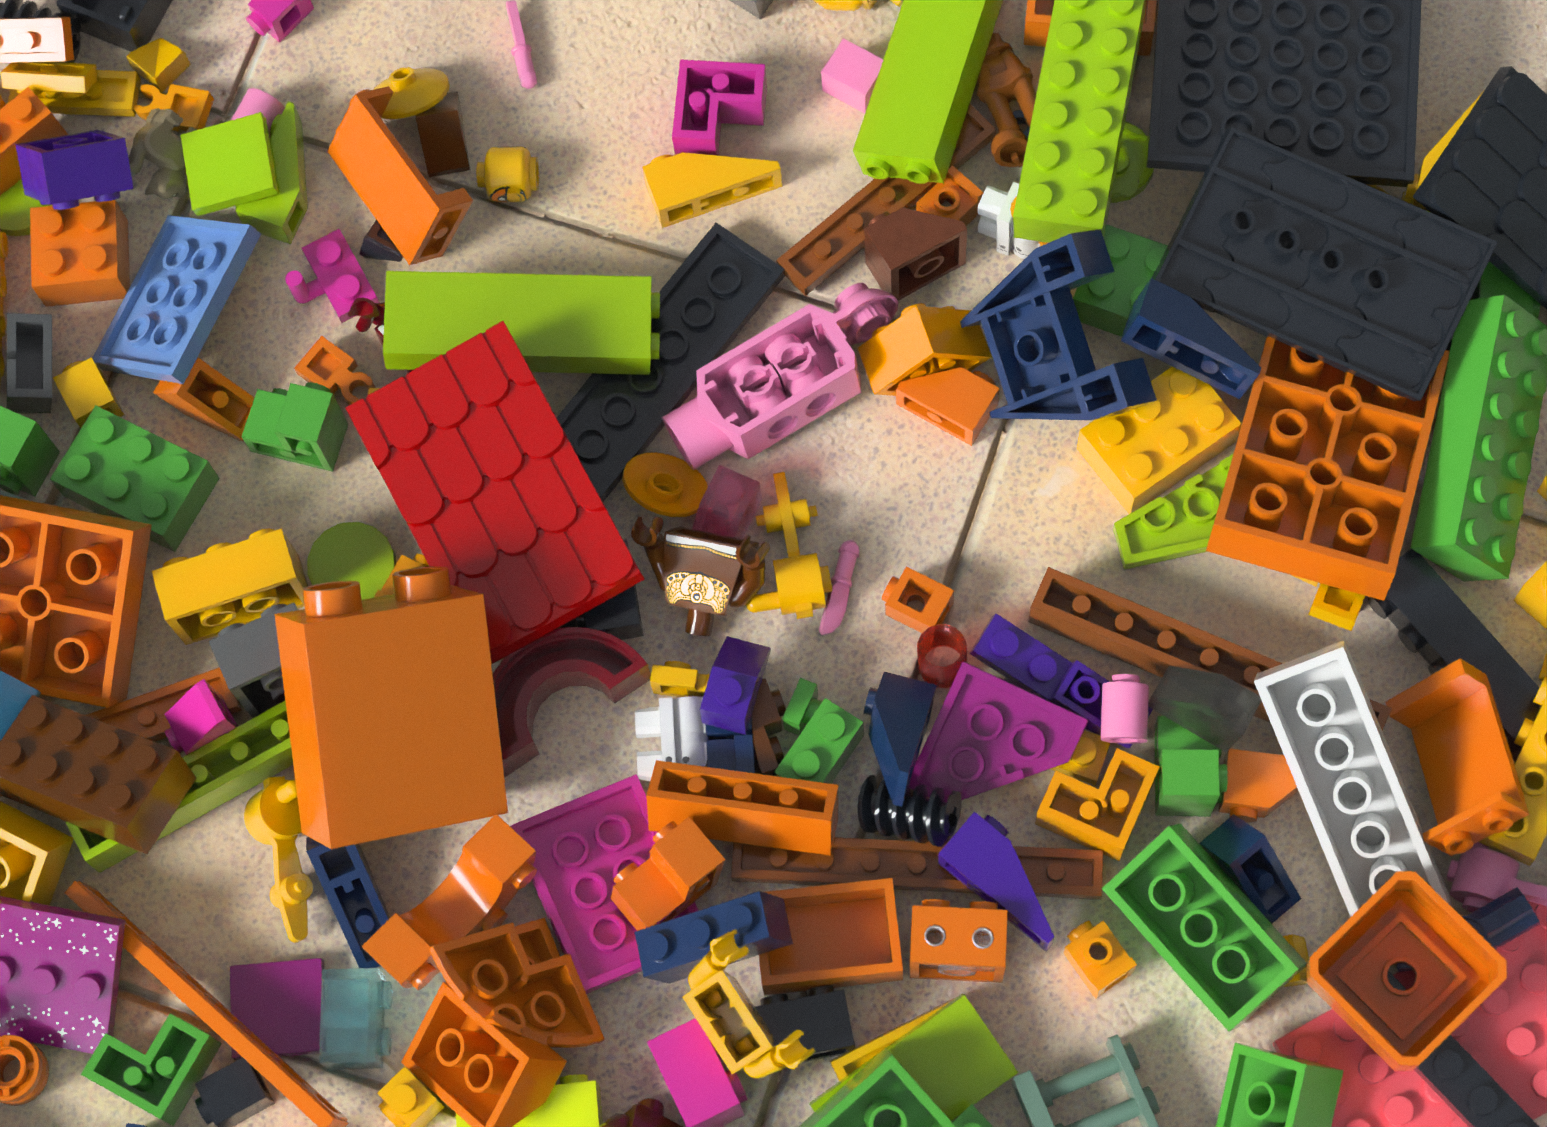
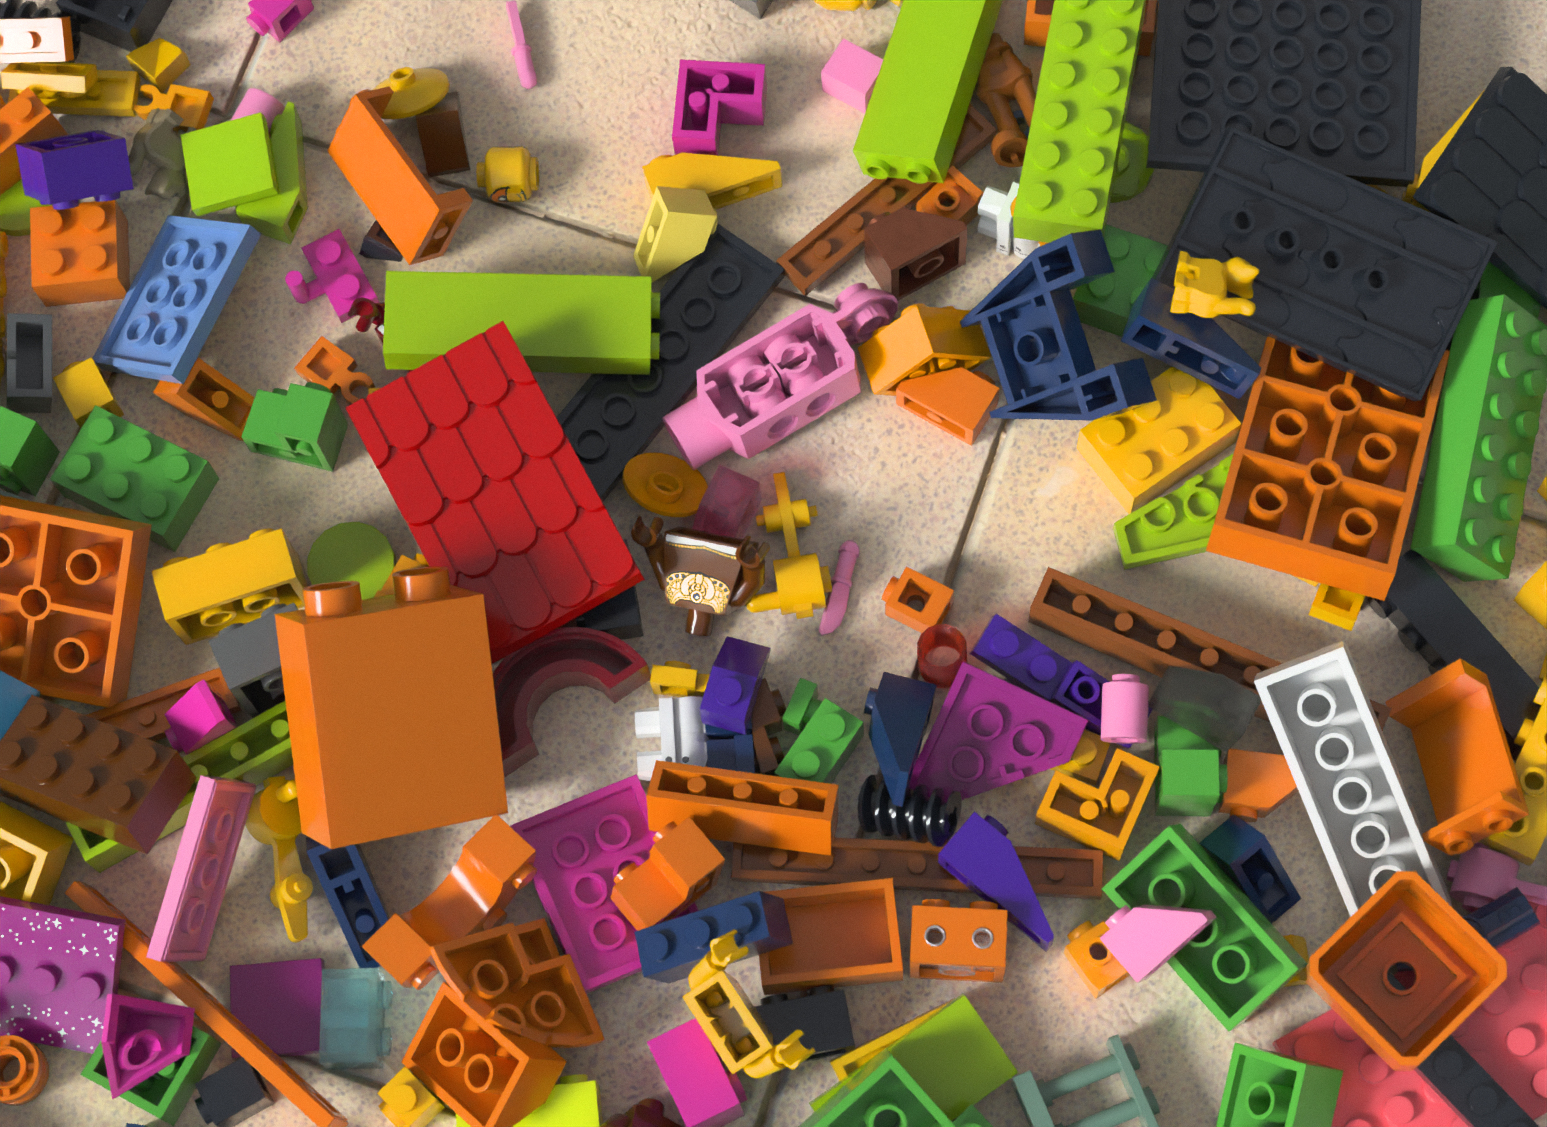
(142, 1039): none -> dark pink slope
(201, 869): none -> bright pink tile
(674, 230): none -> light yellow slope
(1152, 935): none -> bright pink slope
(1204, 283): none -> yellow animal

